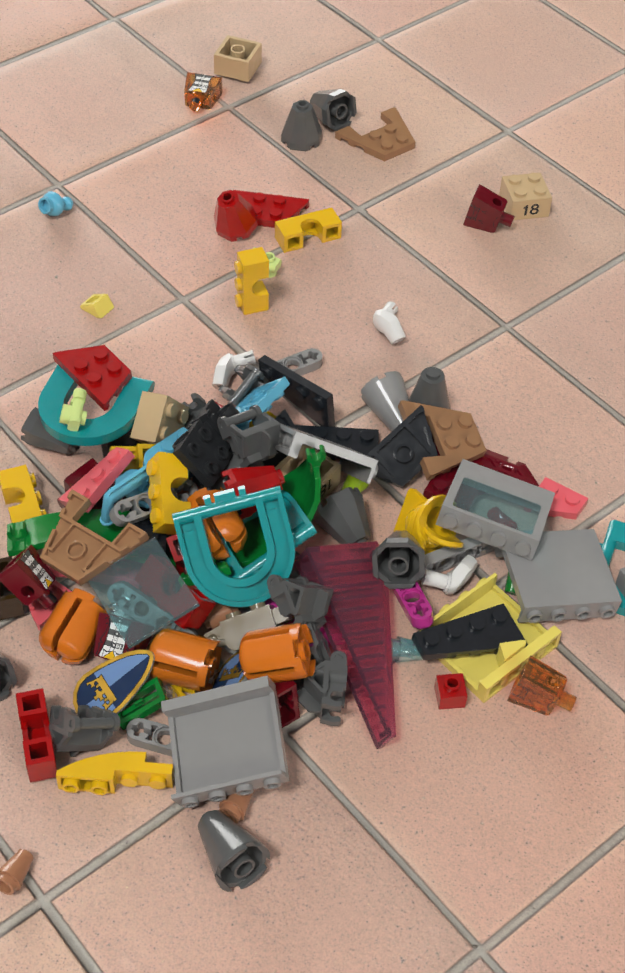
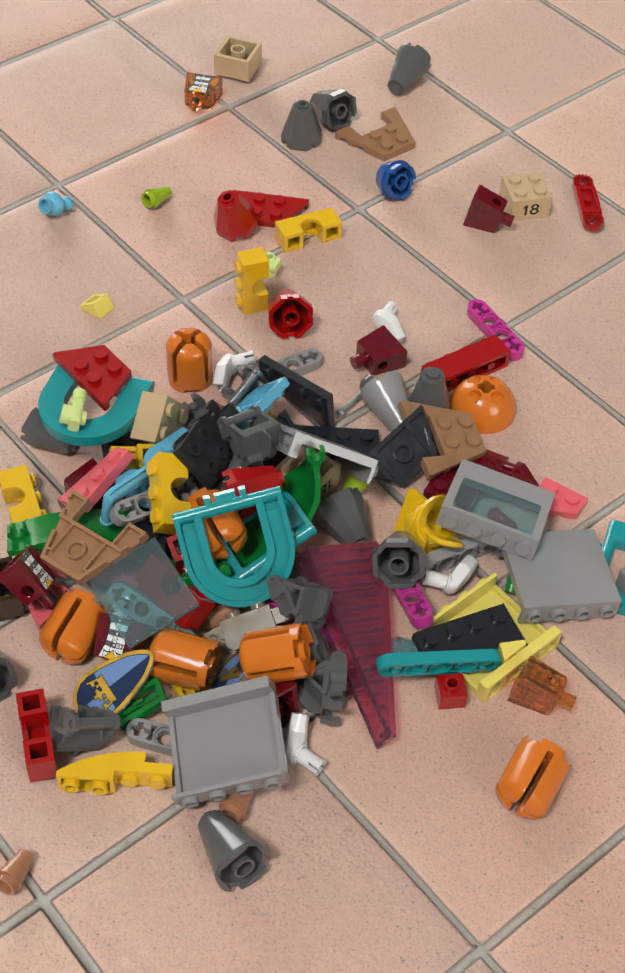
(155, 196): none -> lime cone
(189, 360): none -> orange cylinder
(290, 314): none -> red cone
(296, 744): none -> white arm
(342, 411): none -> light grey hinge
(379, 352): none -> dark red torso
(395, 179): none -> blue cone
(409, 66): none -> dark grey cone
(438, 662): none -> teal beam
(476, 359): none -> red brick
(480, 312): none -> dark pink beam
(488, 402): none -> orange piece
(539, 771): none -> orange cylinder
(587, 202): none -> red plate

